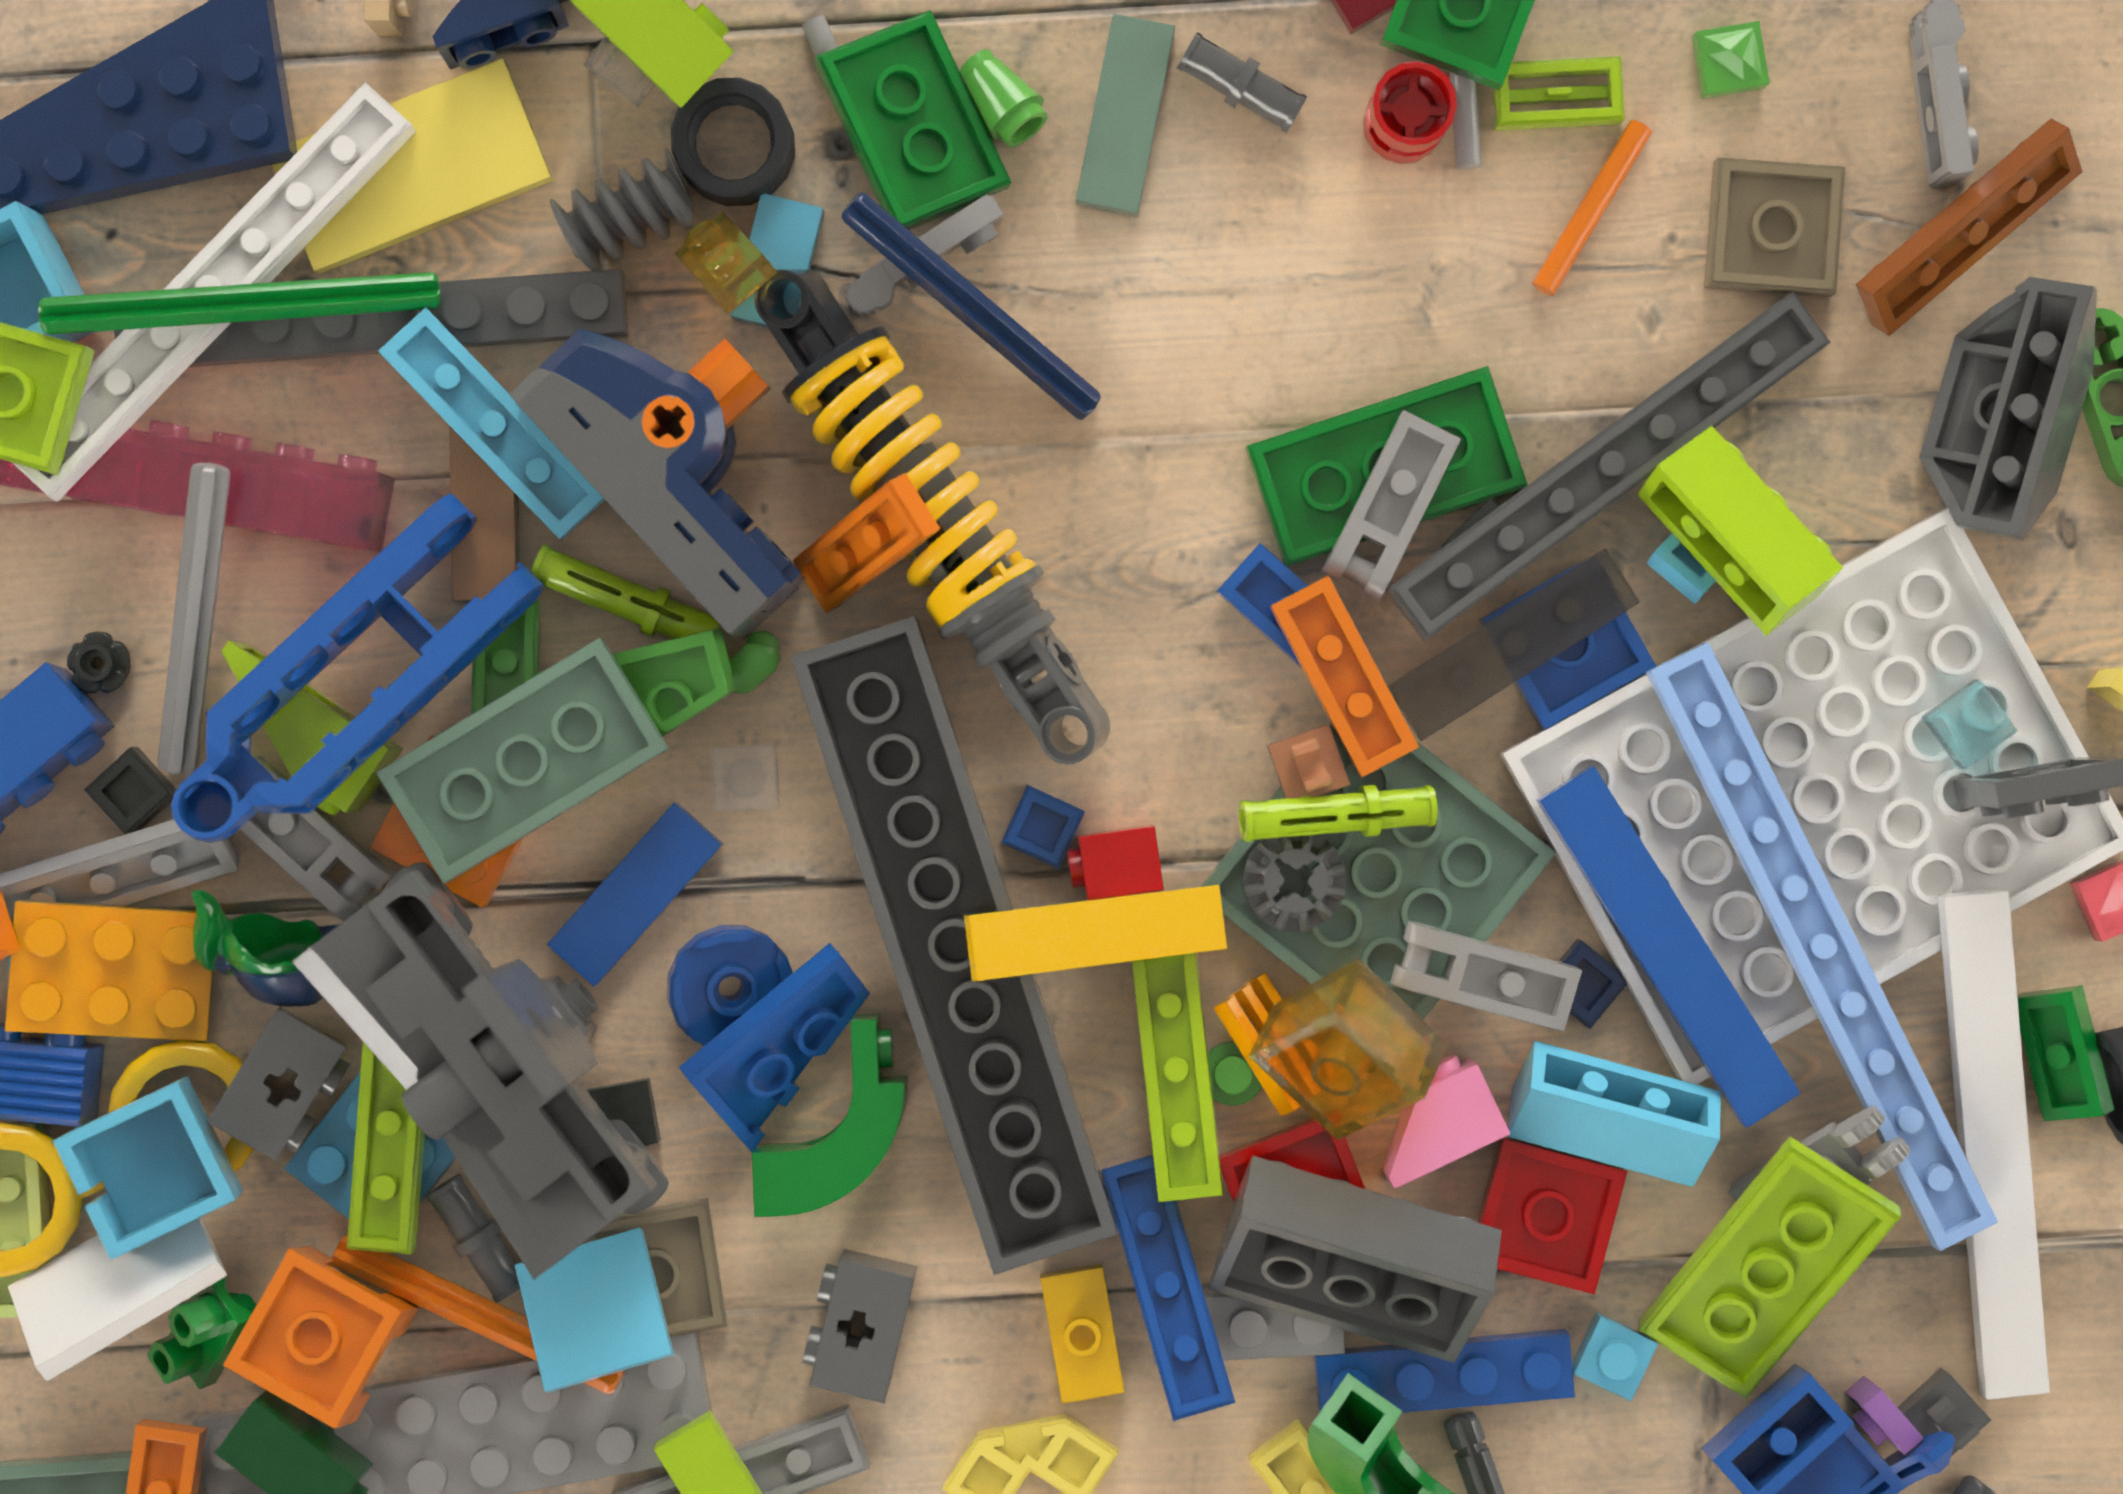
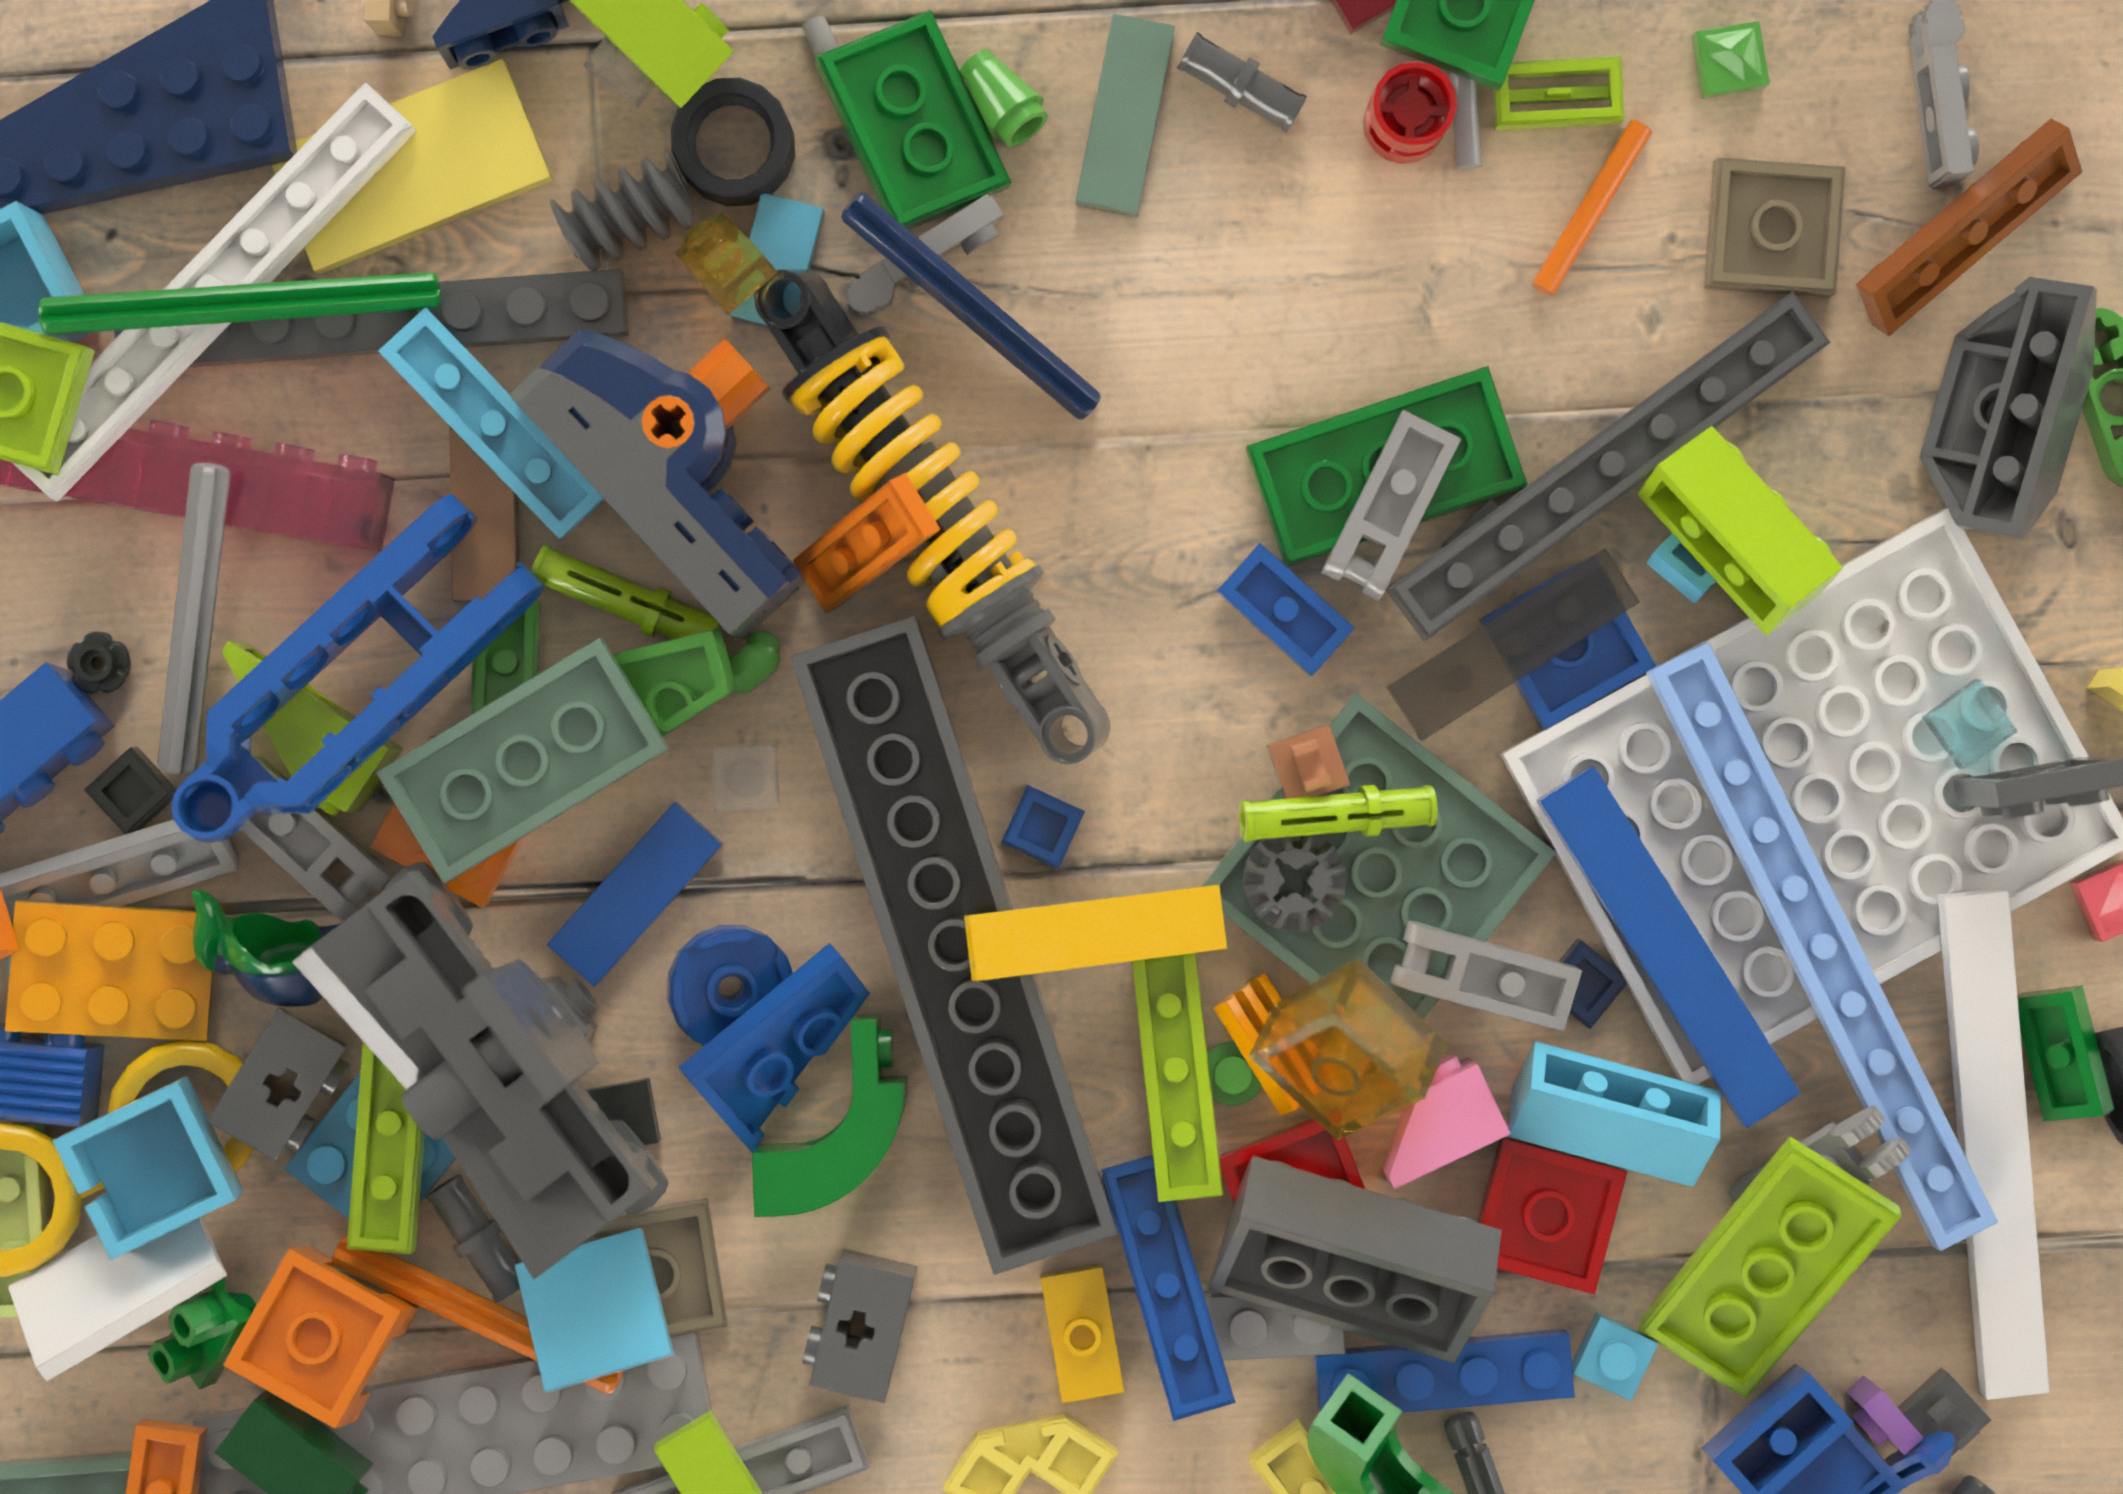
(1117, 863): red brick -> none
(1344, 676): orange plate -> none

